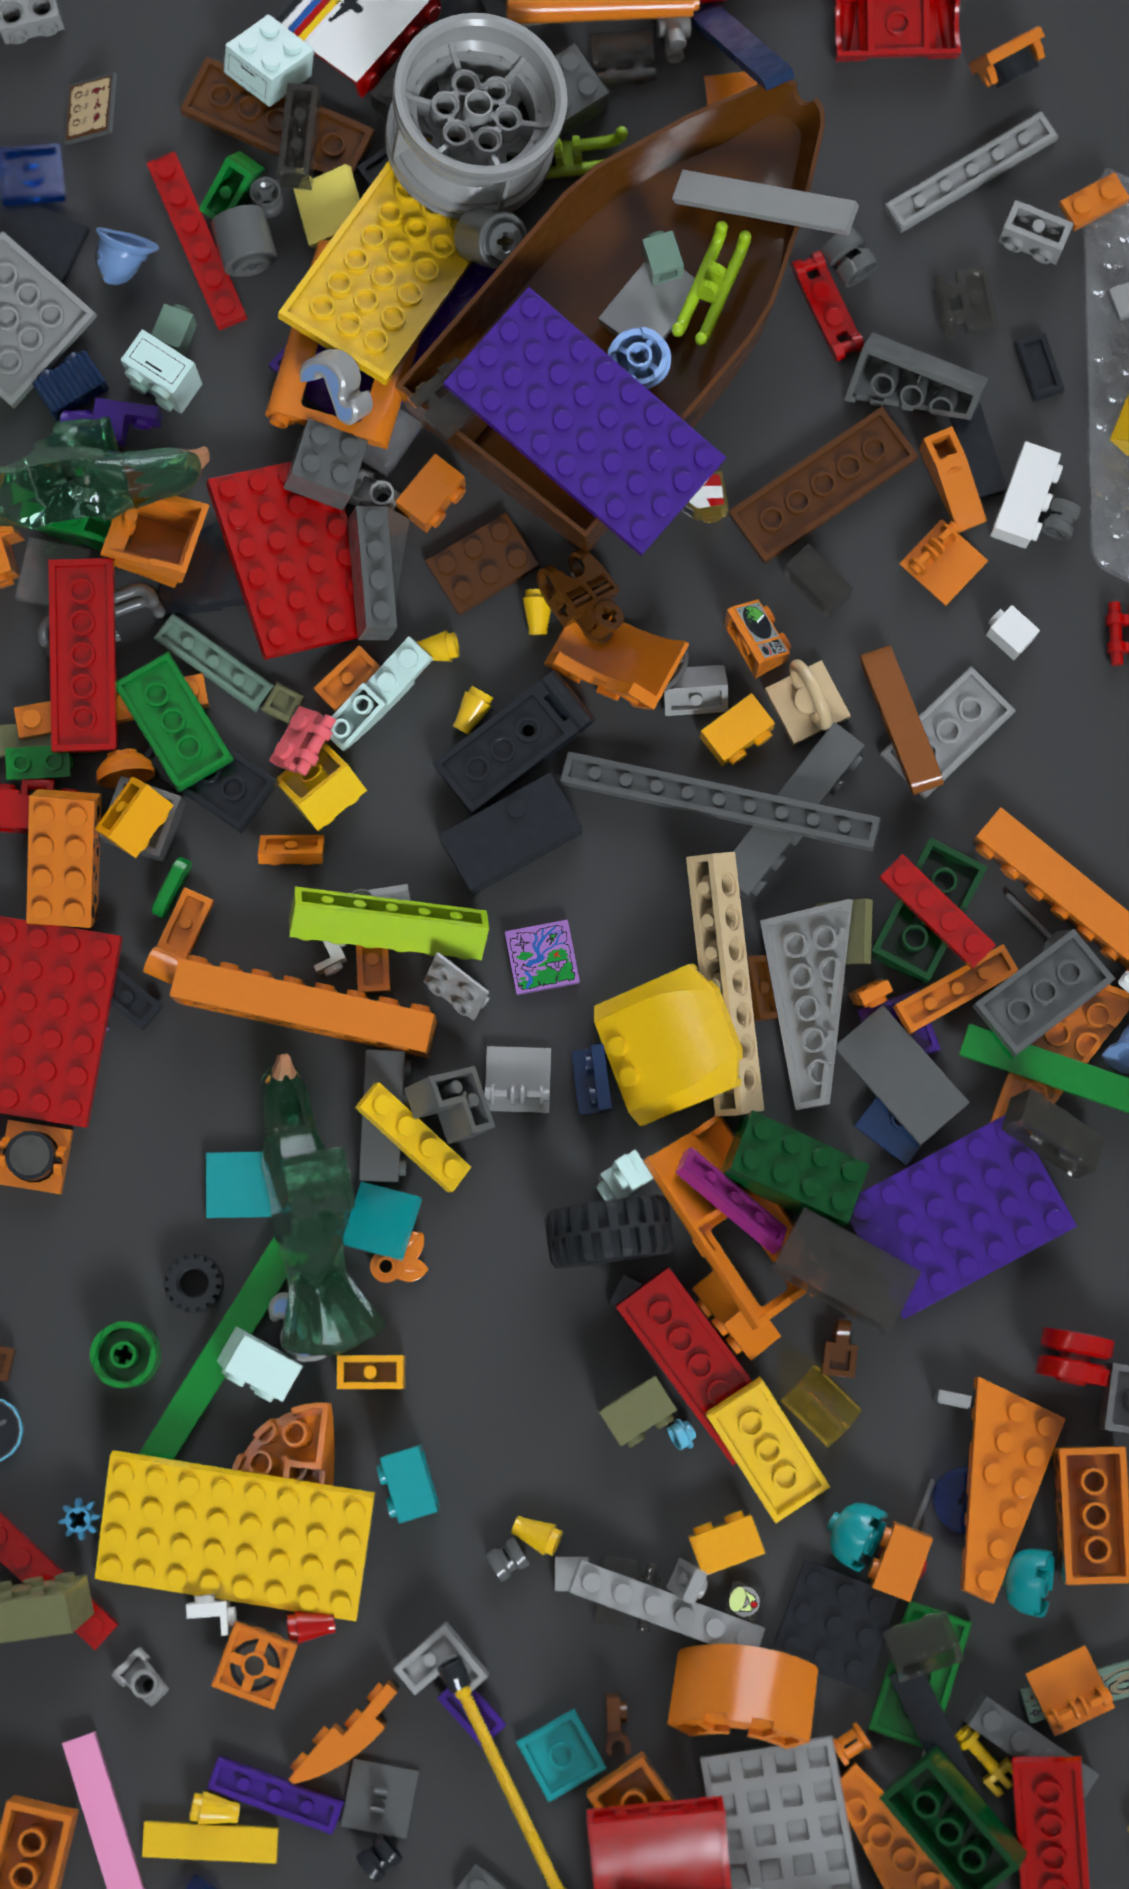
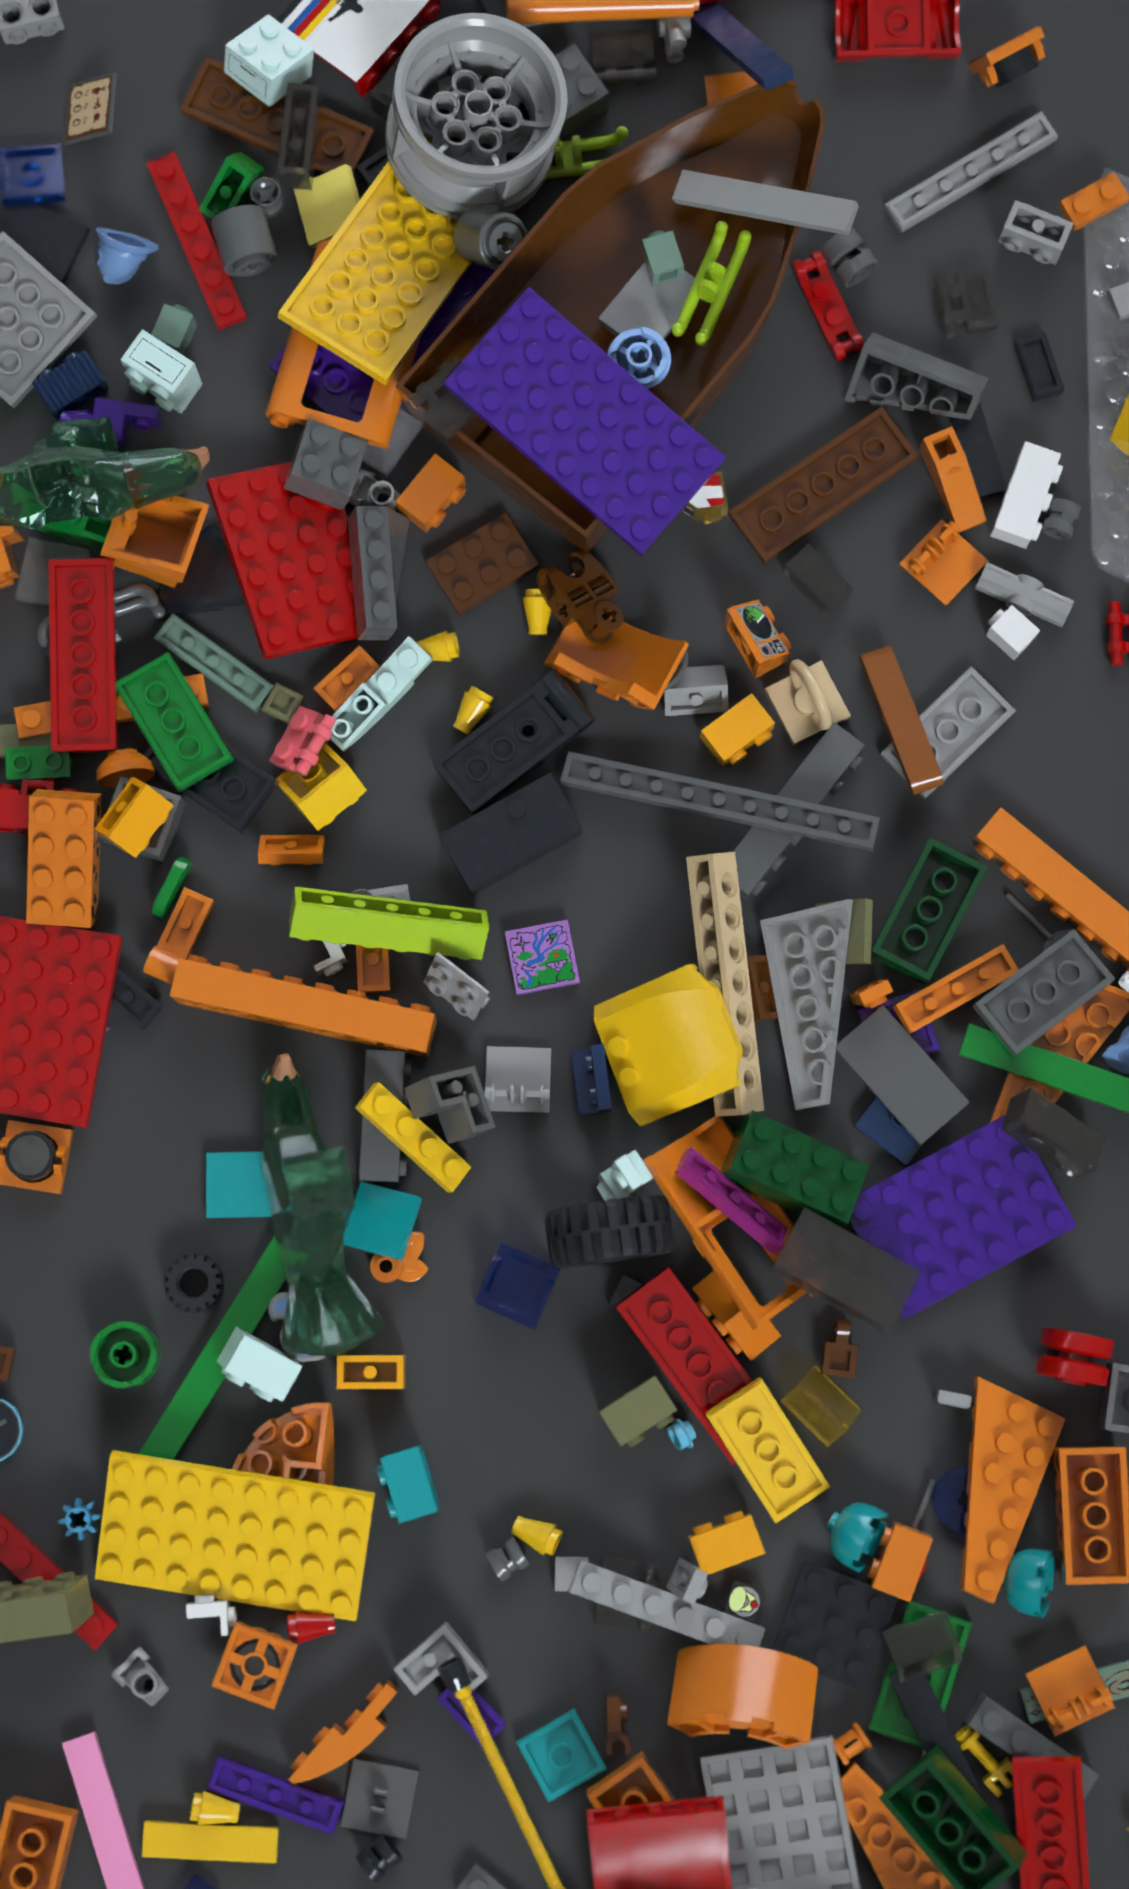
(342, 381): light grey animal -> none
(517, 1285): none -> clear blue panel
(937, 911): red plate -> none
(1024, 594): none -> light grey piece

